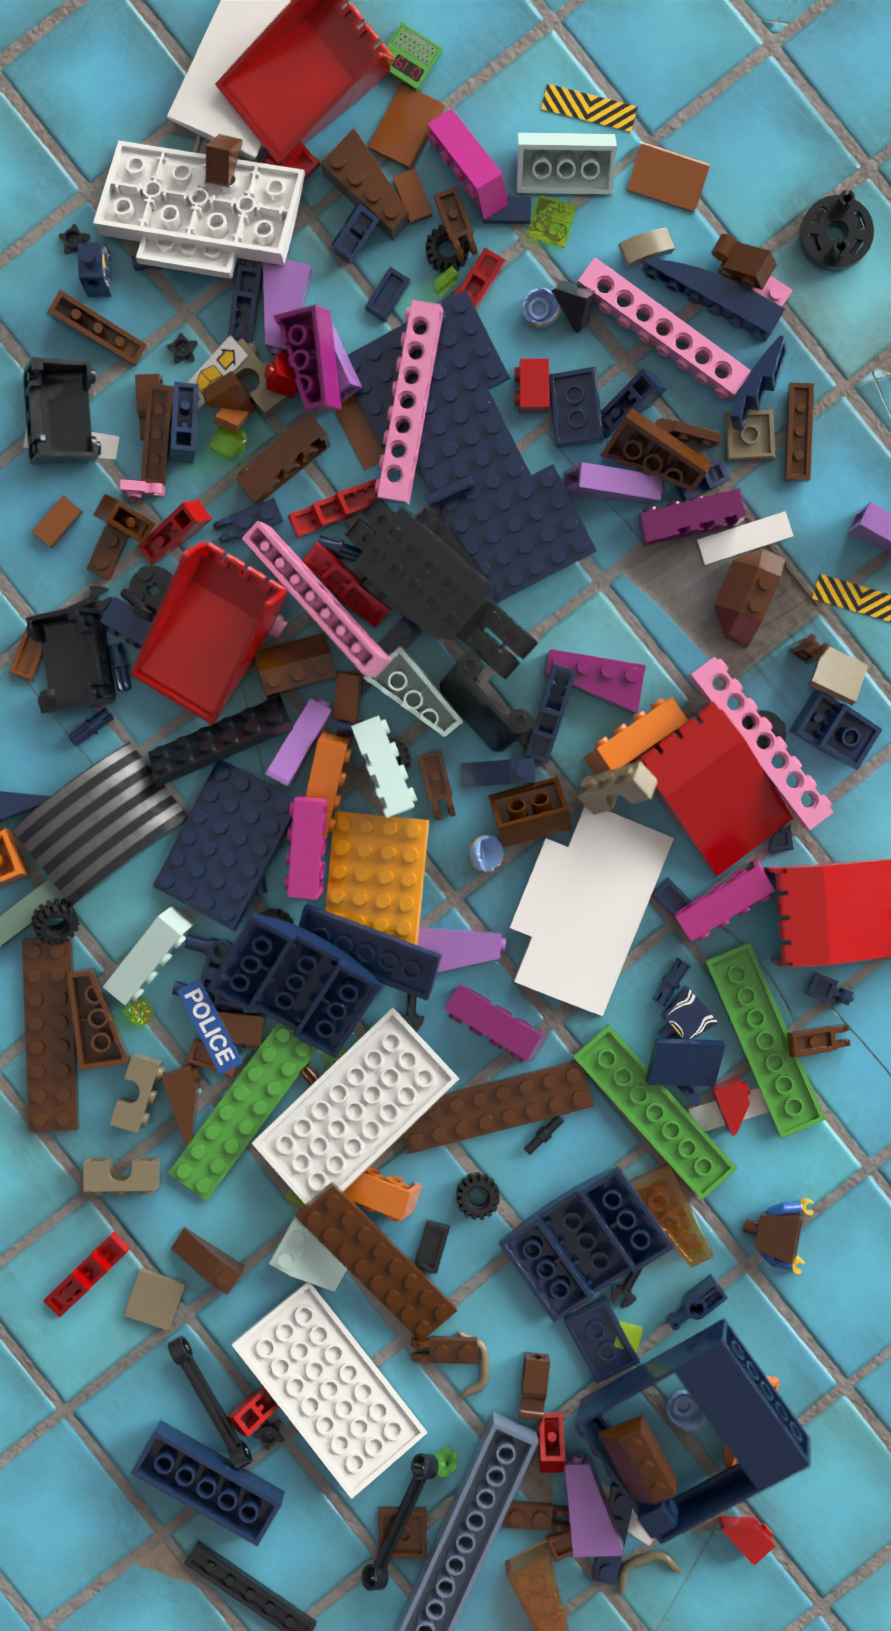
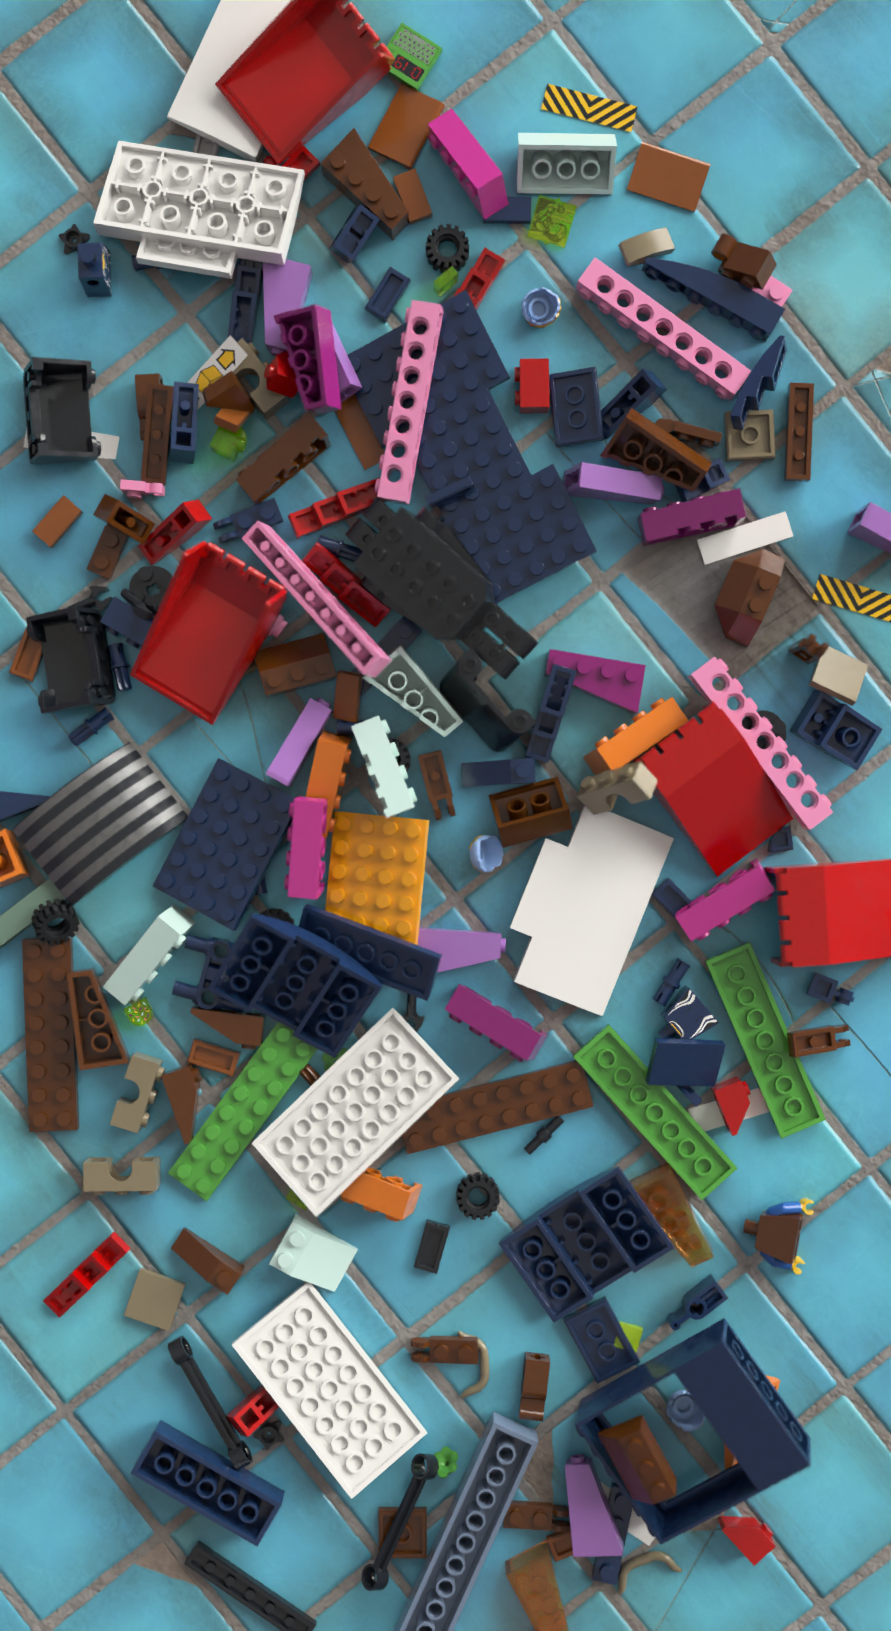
(95, 328): reddish brown slope -> none
(176, 346): black plate -> none
(209, 1026): blue sticker -> none
(219, 740): black plate -> none
(221, 159): reddish brown slope -> none
(376, 1261): reddish brown plate -> none
(455, 220): reddish brown hinge -> none
(551, 1443): red slope -> none
(575, 303): black slope -> none
(625, 1288): black bar -> none
(657, 1517): dark blue brick -> none
(838, 214): black piece -> none

